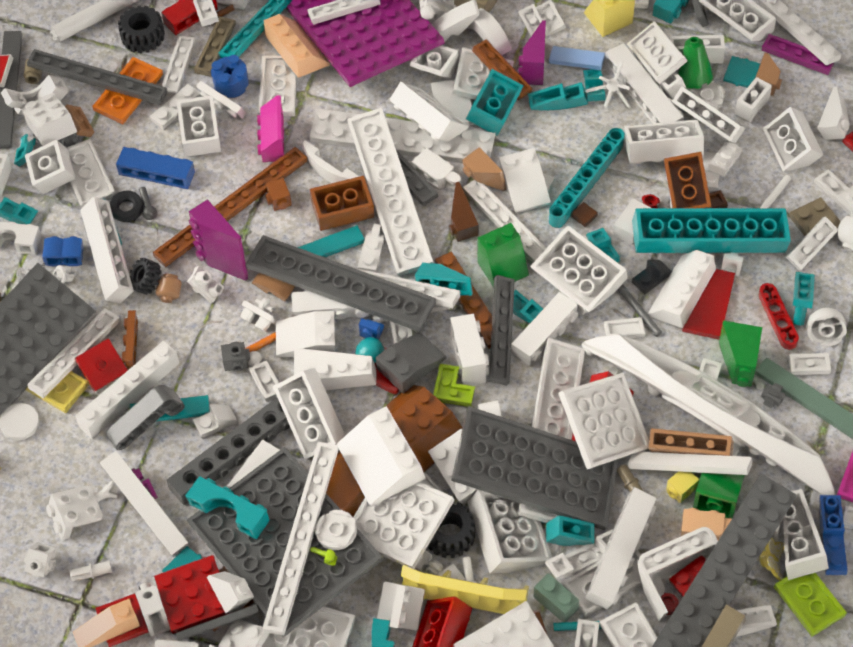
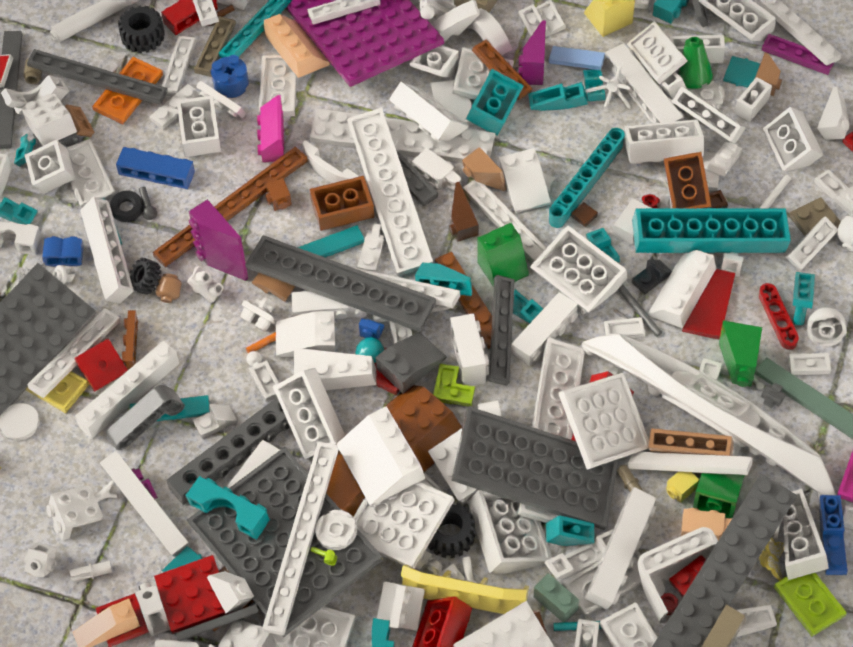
(235, 356): dark grey brick -> none

